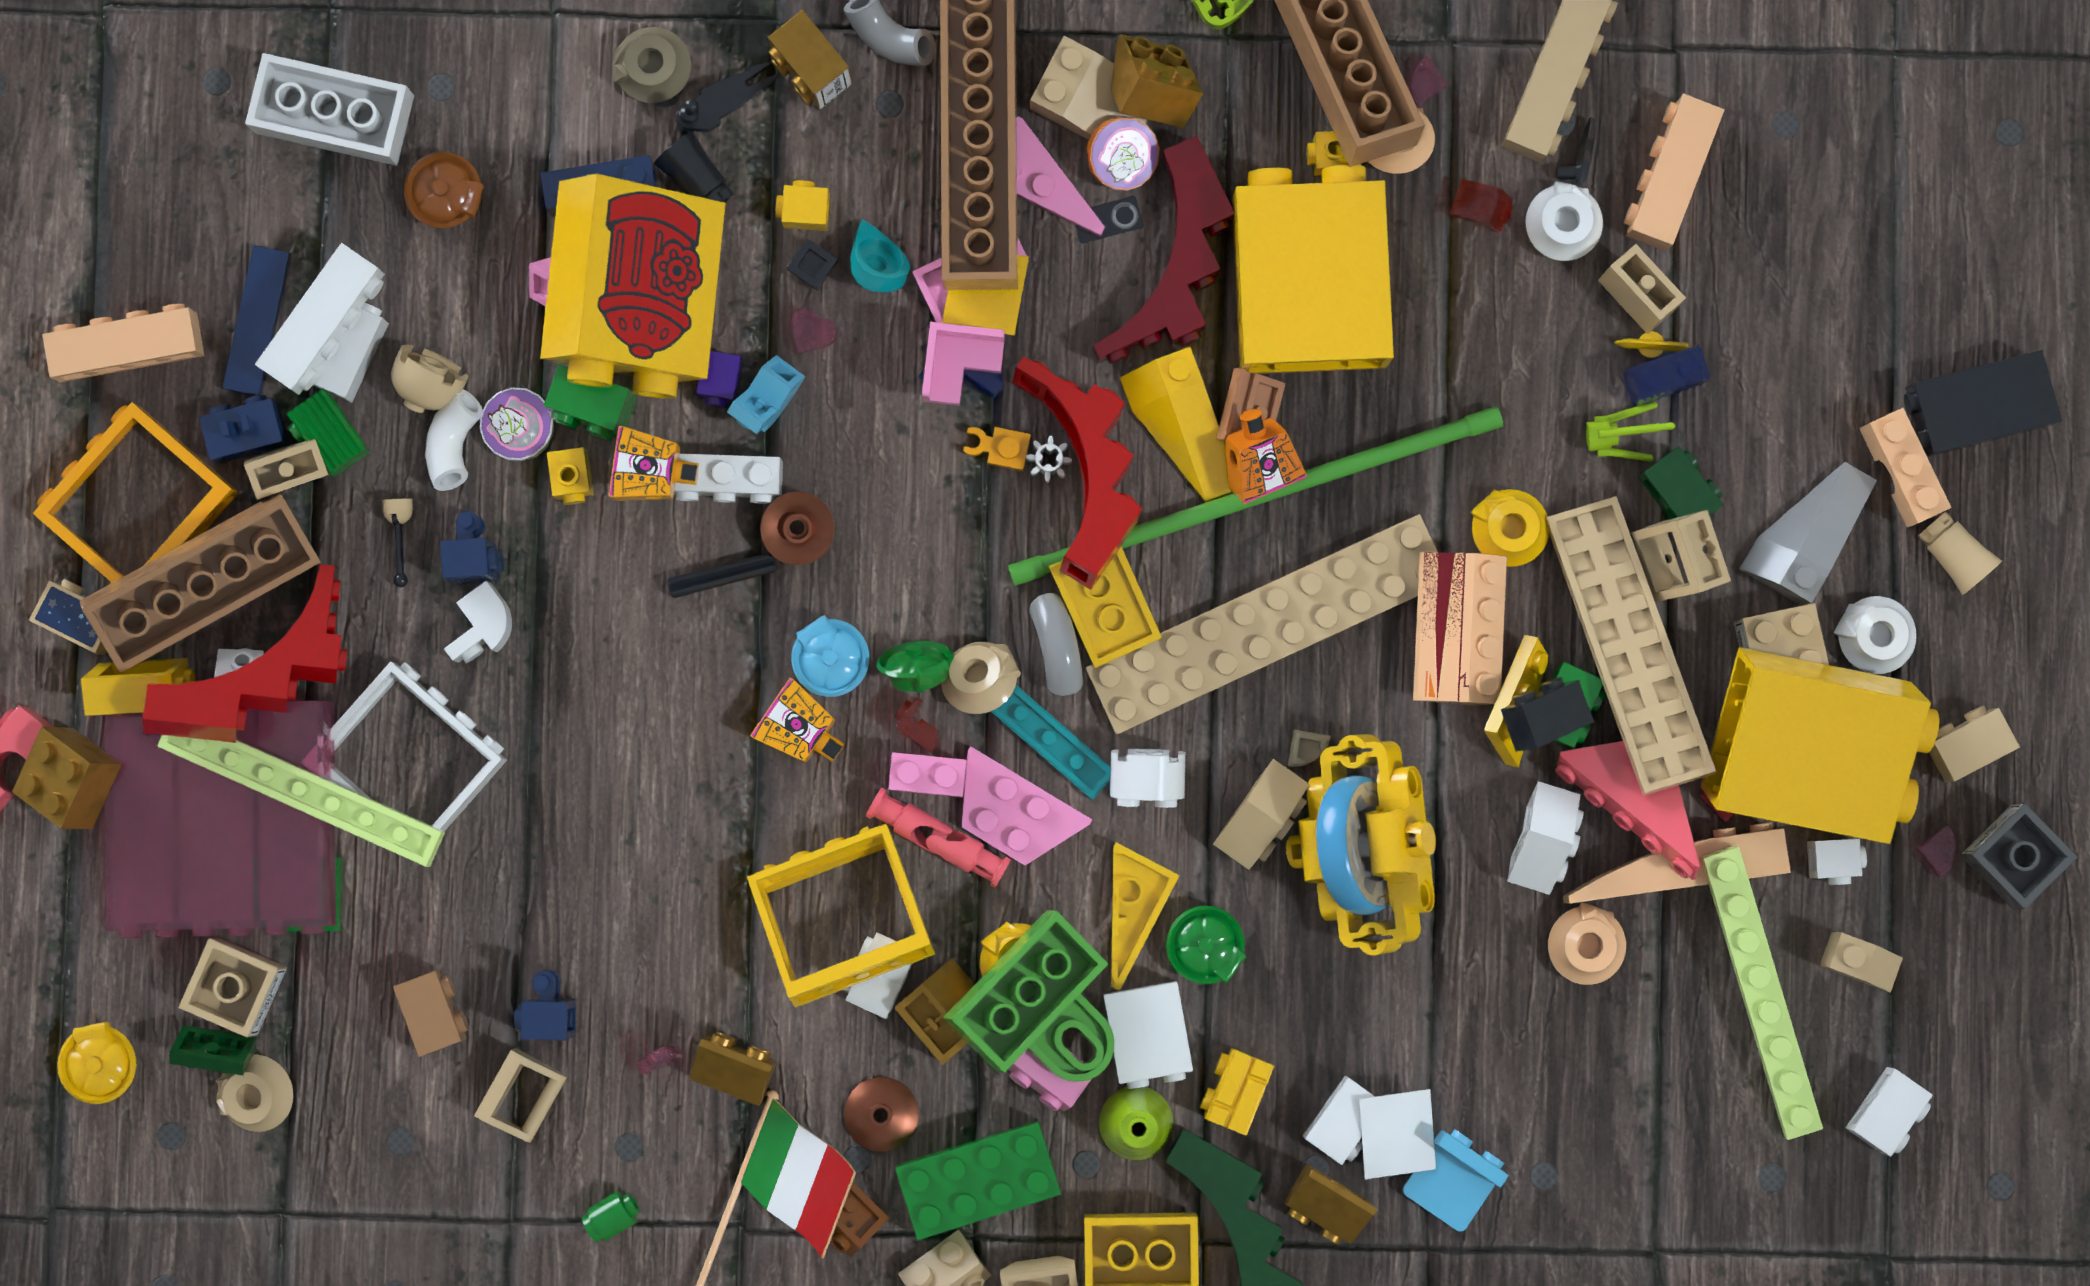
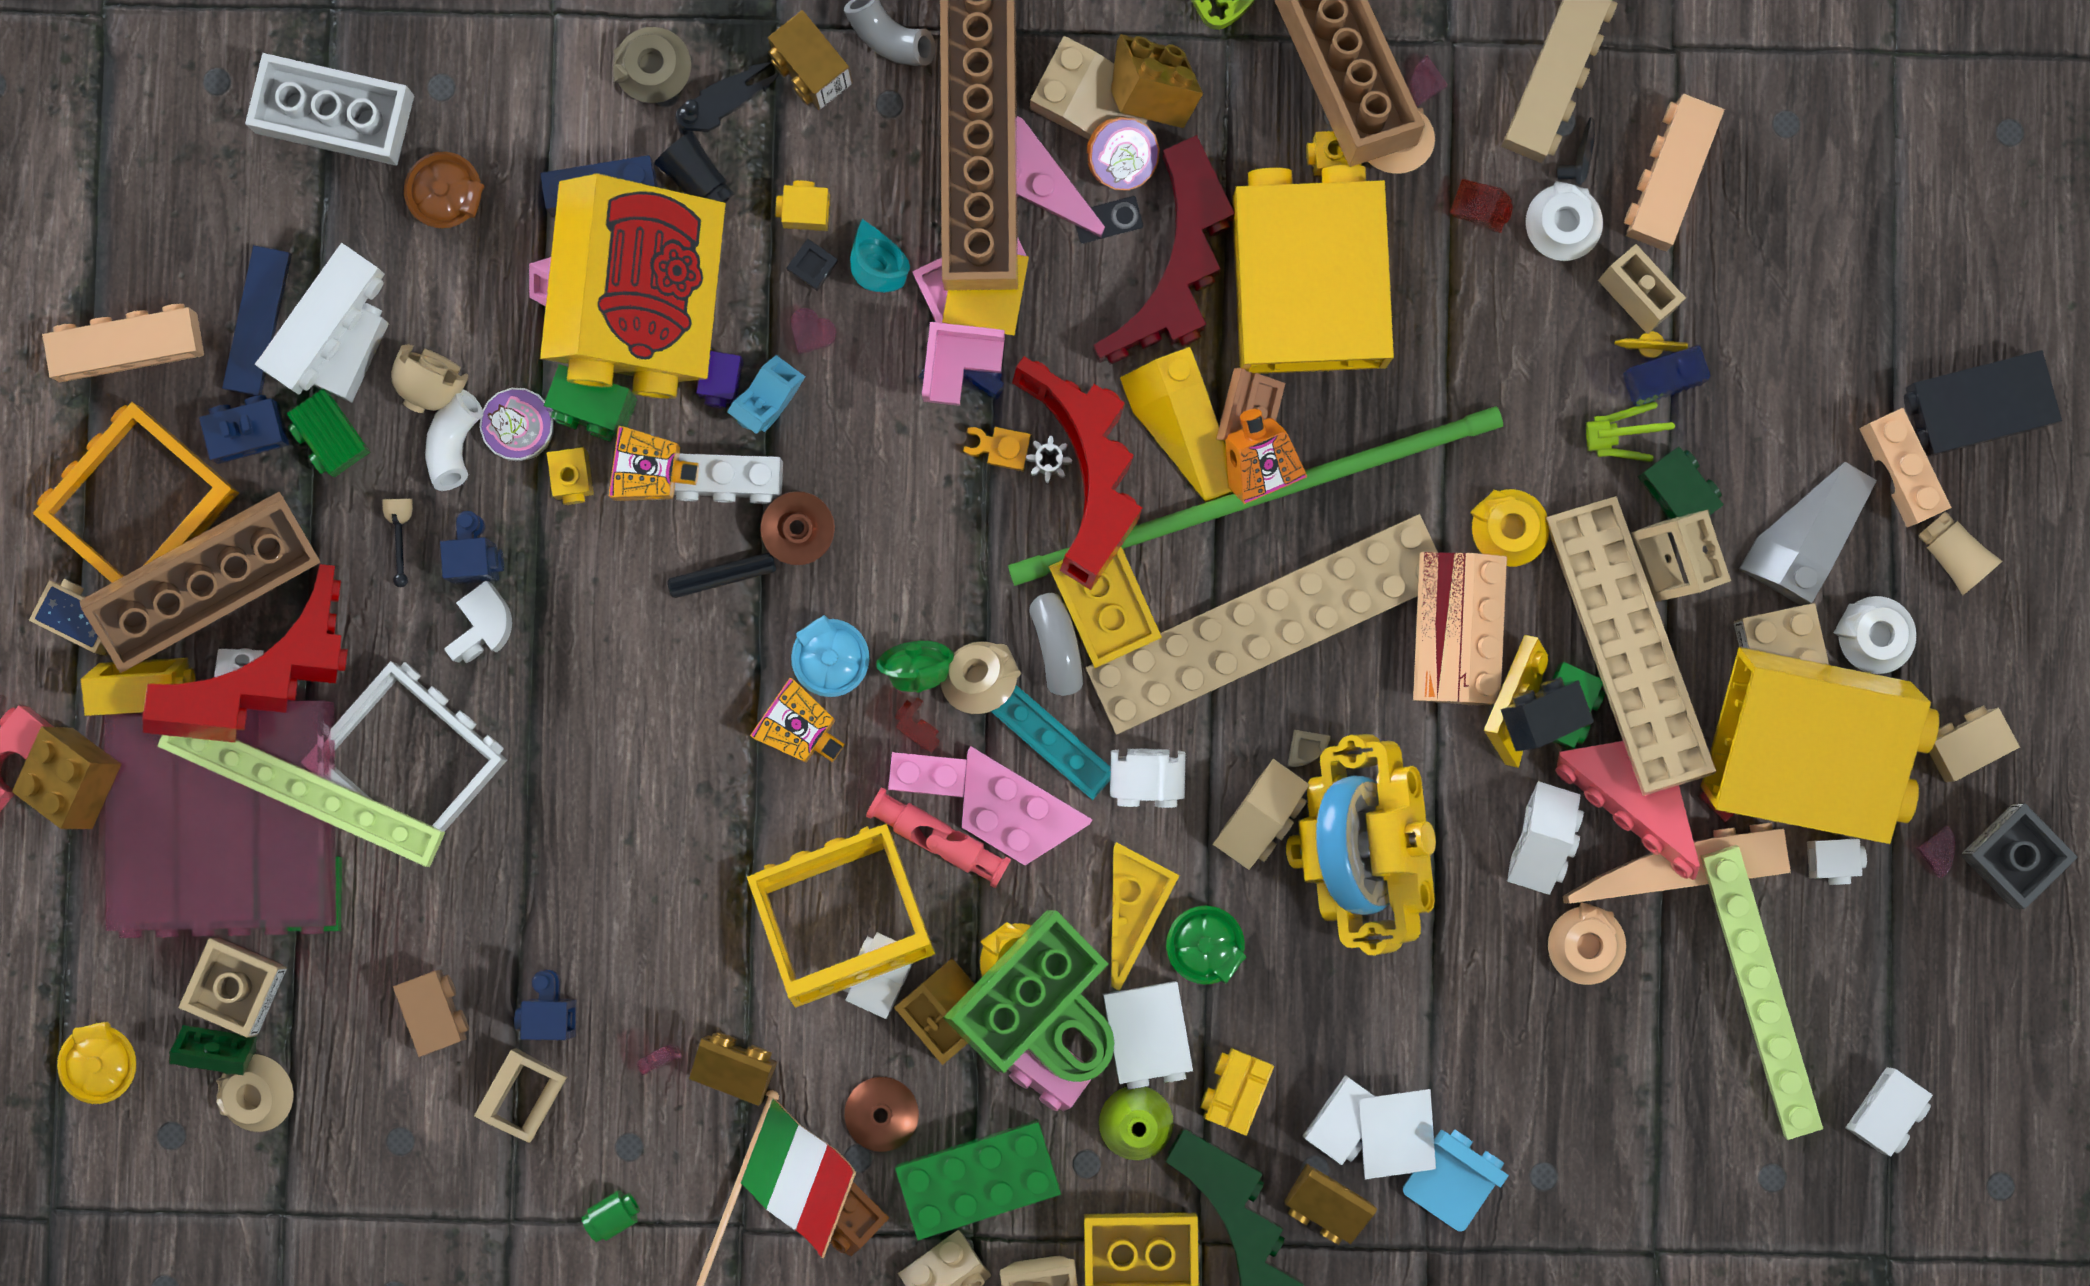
(285, 468): tan slope -> none
(1861, 961): tan slope -> none

